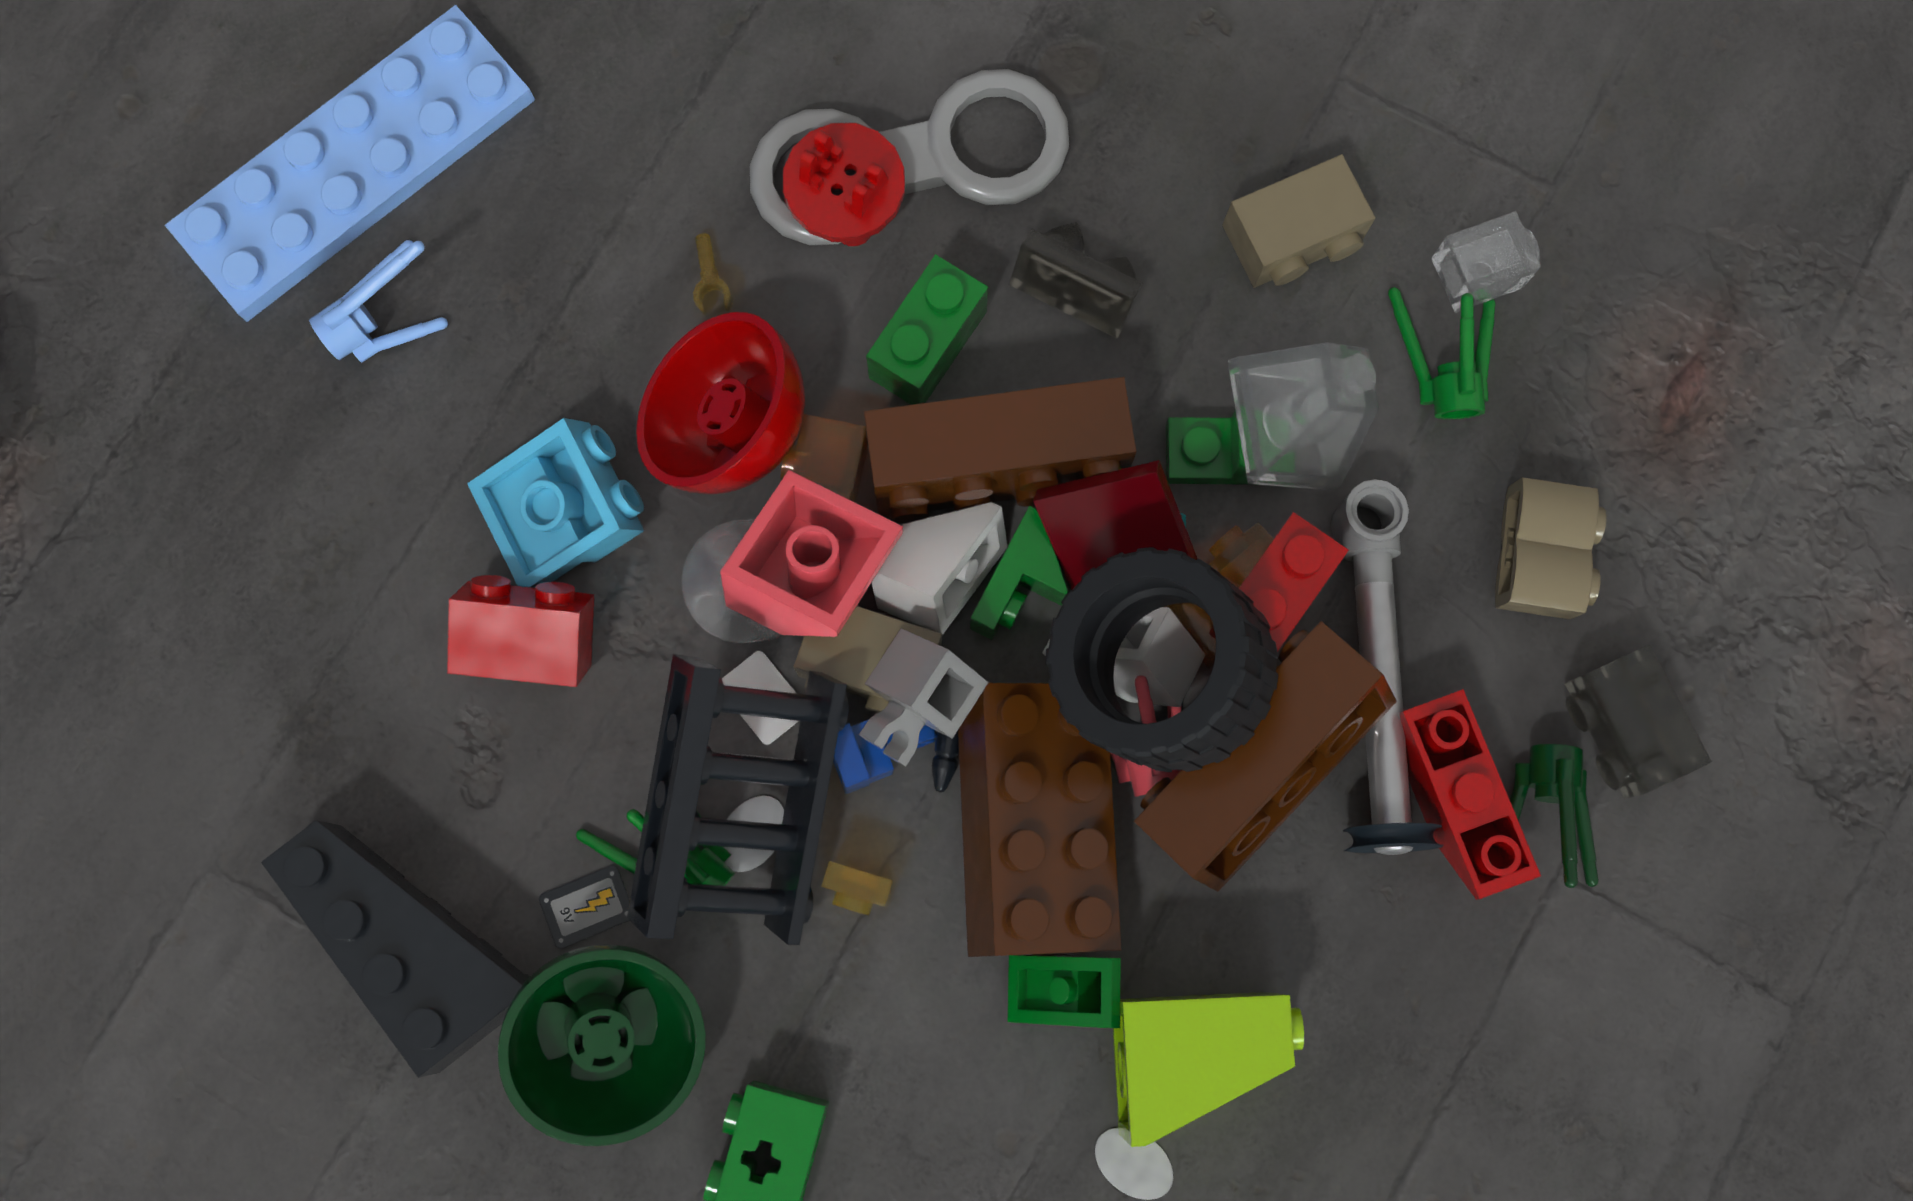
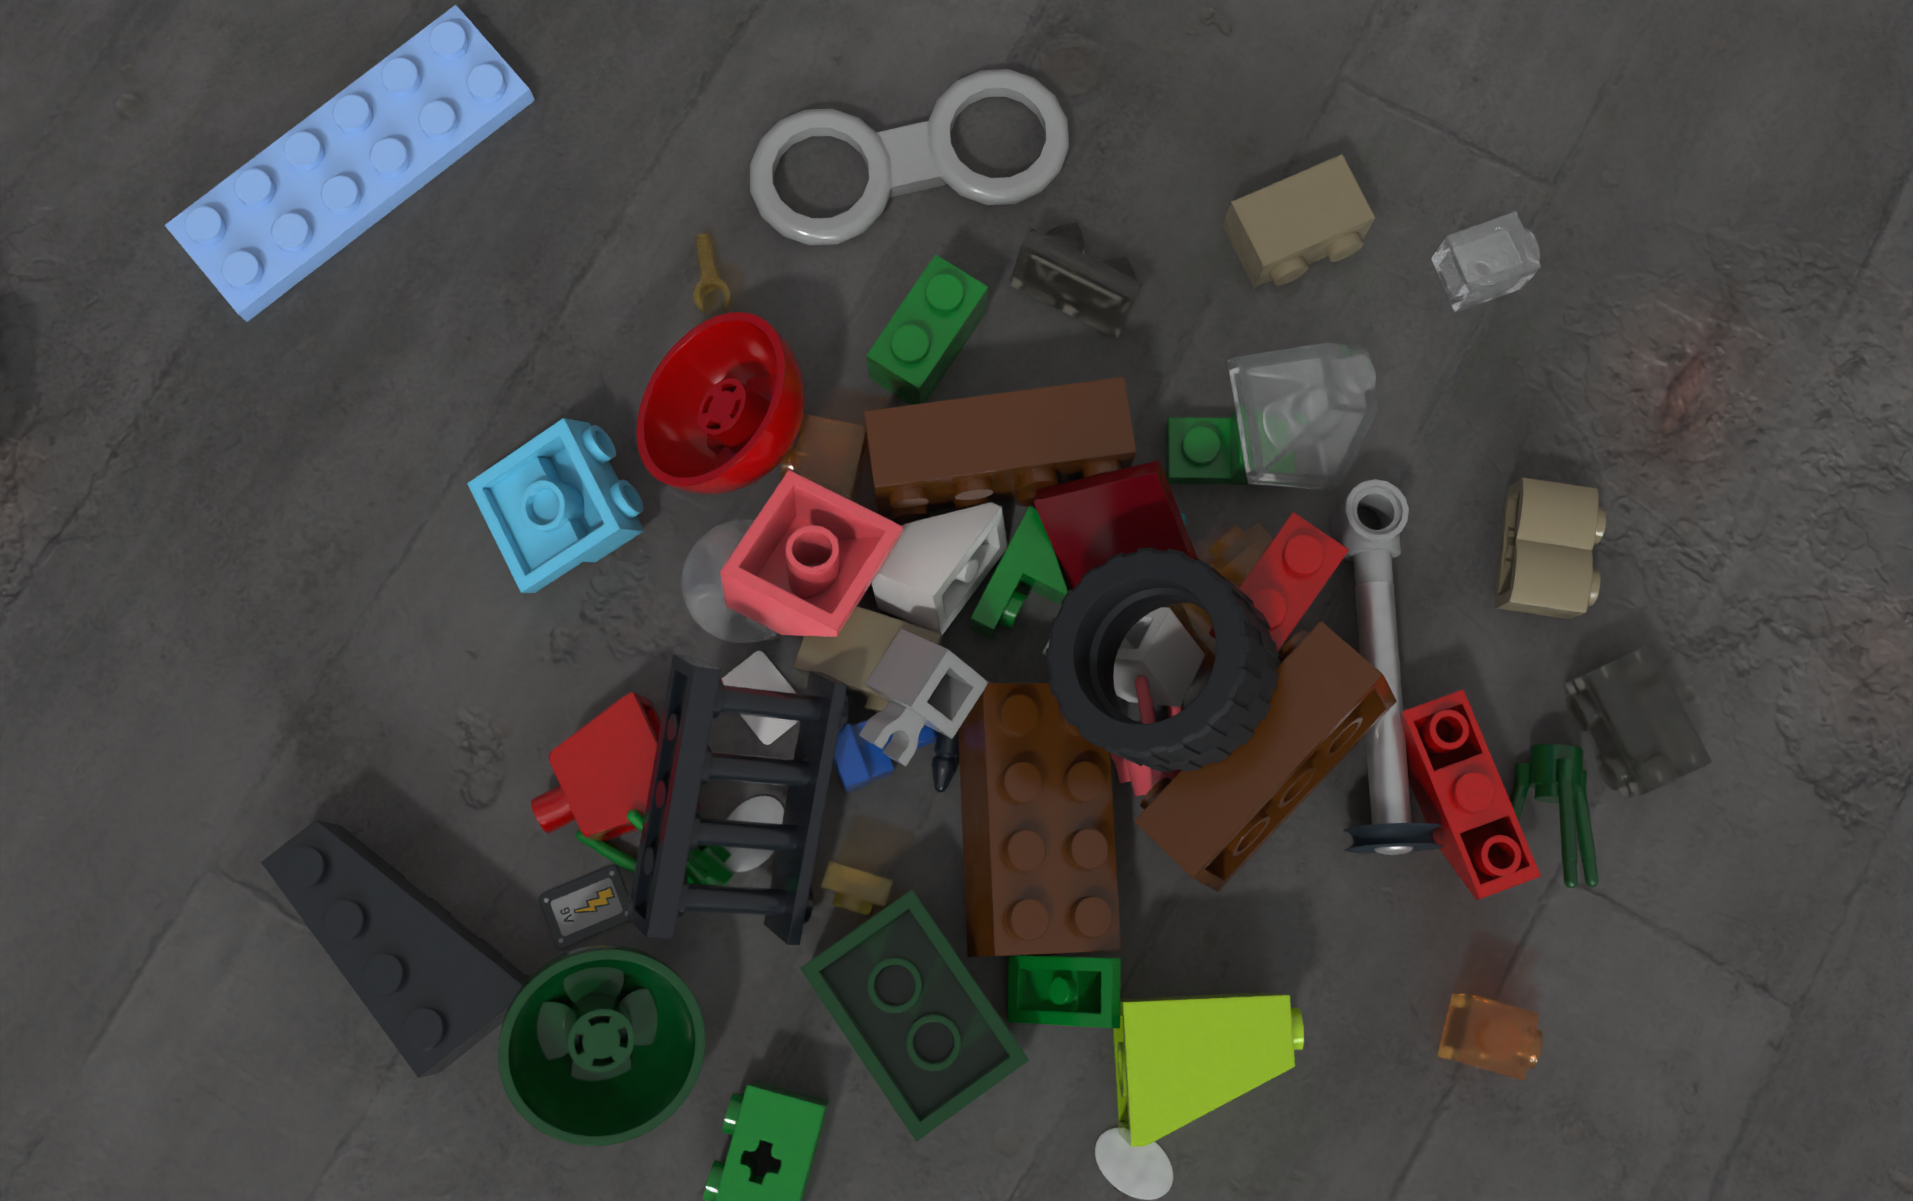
(347, 322): light blue plant -> none
(520, 631): brick -> none
(603, 771): none -> red torso
(868, 197): red plate -> none
(914, 1015): none -> dark green brick
(1460, 385): green plant -> none
(1490, 1036): none -> clear orange brick

